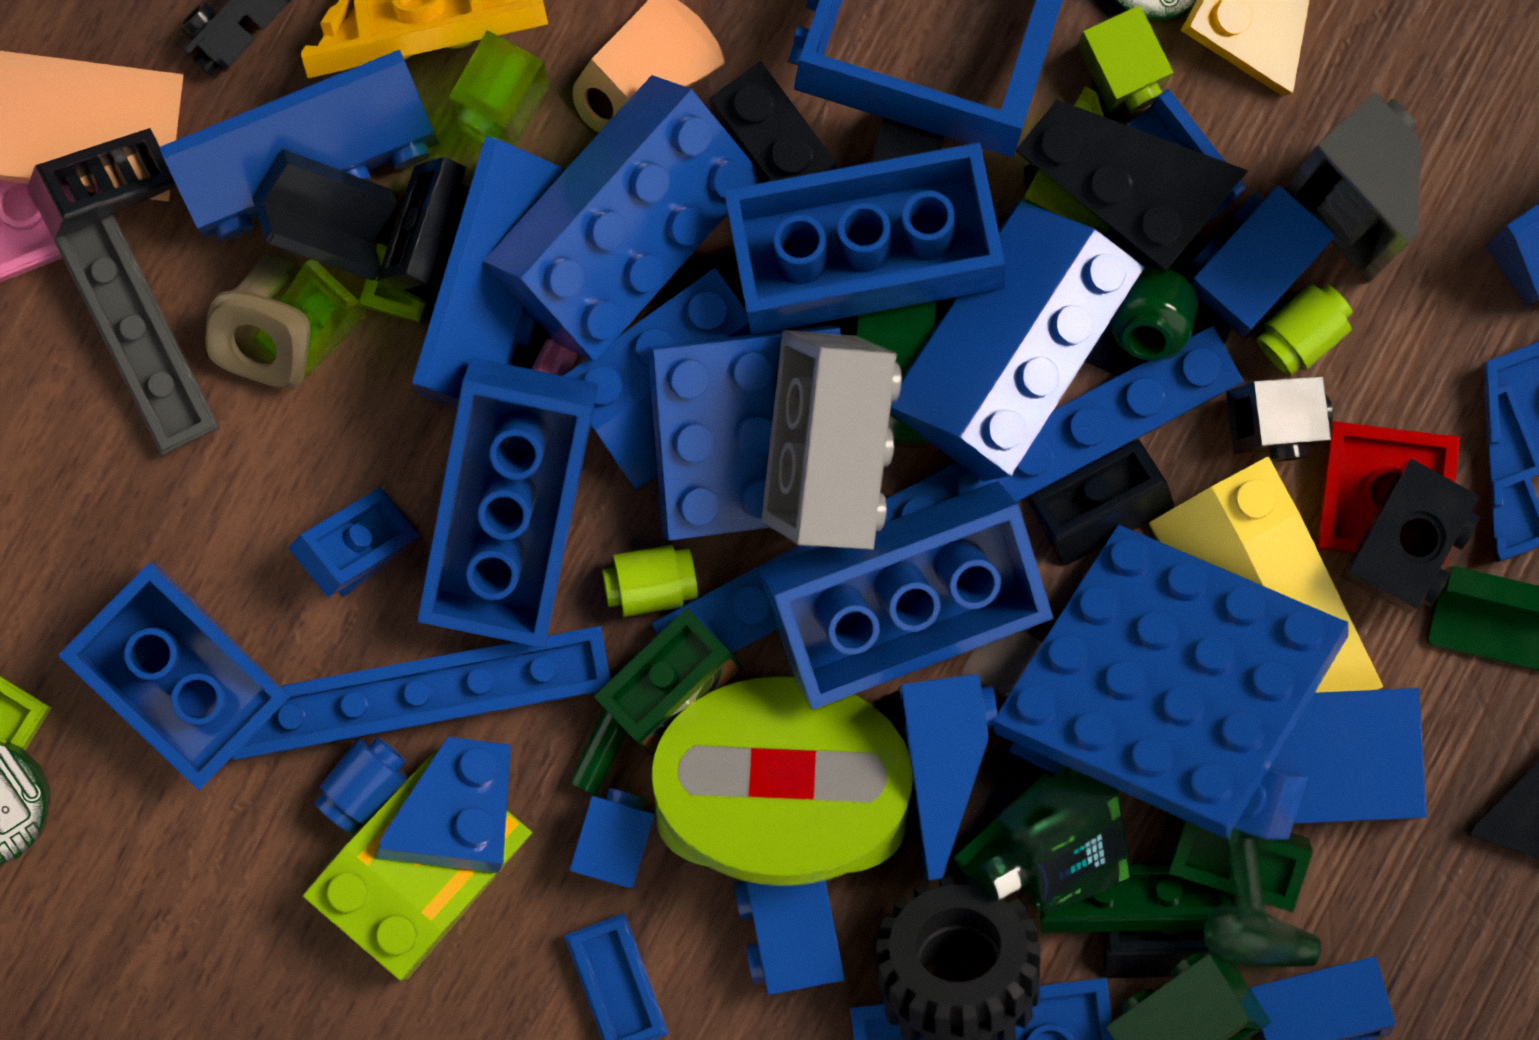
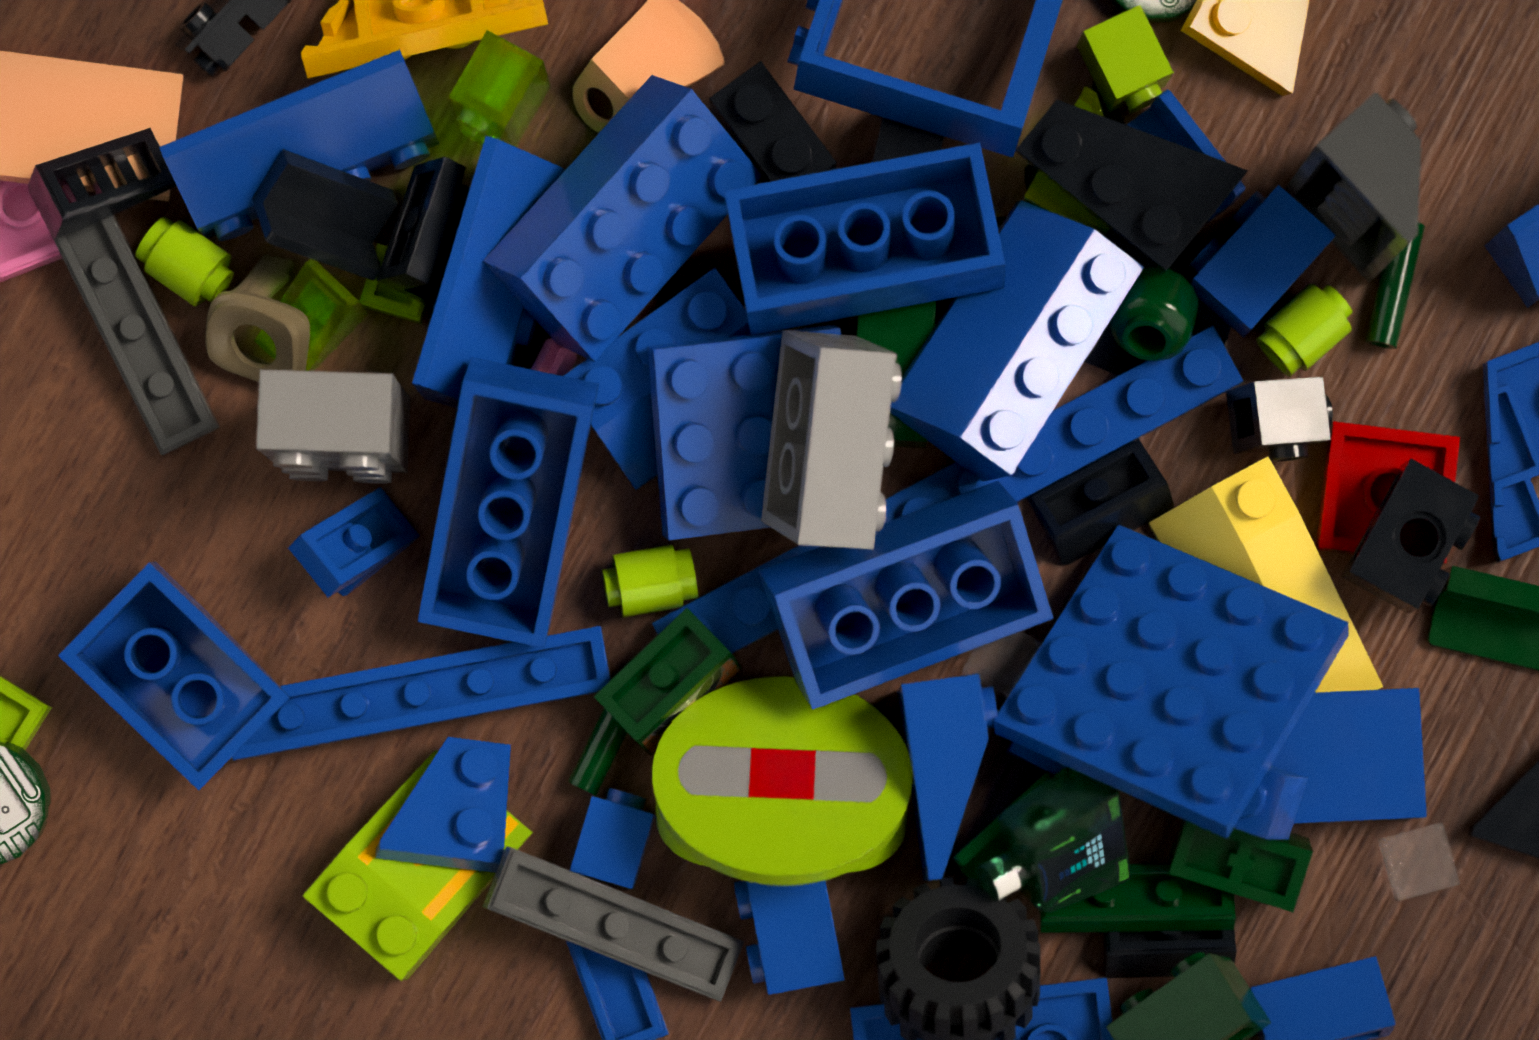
(185, 261): none -> lime brick
(334, 424): none -> light grey brick
(361, 784): blue brick -> none
(613, 924): none -> dark grey tile
(1245, 930): clear green piece -> none
(1393, 295): none -> dark green piece
(1418, 861): none -> clear tile

